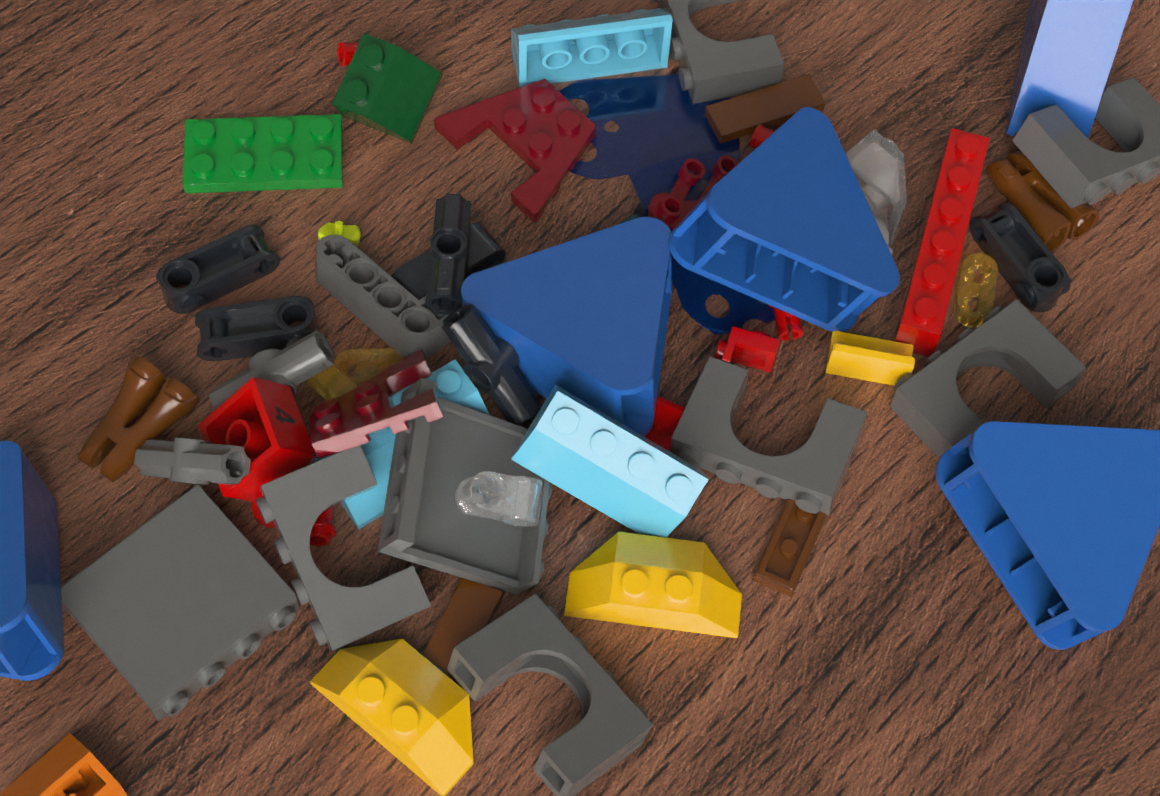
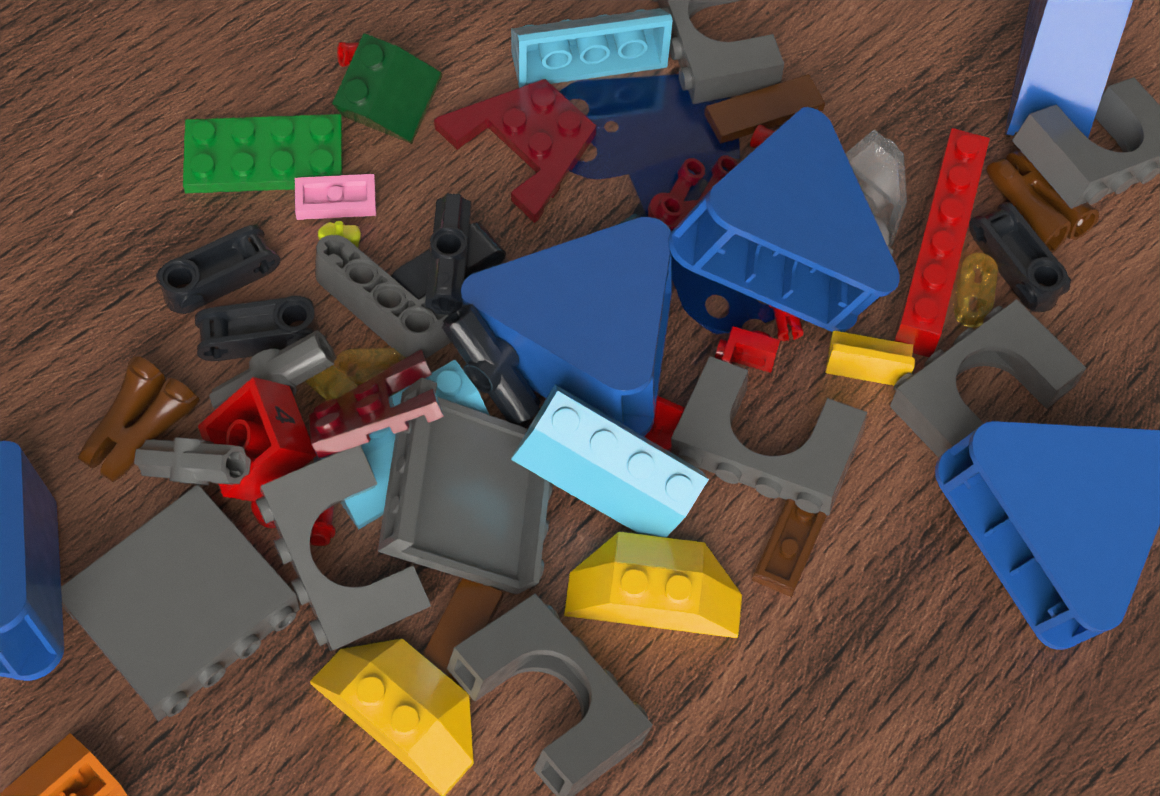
(335, 196): none -> bright pink plate
(507, 498): clear piece -> none

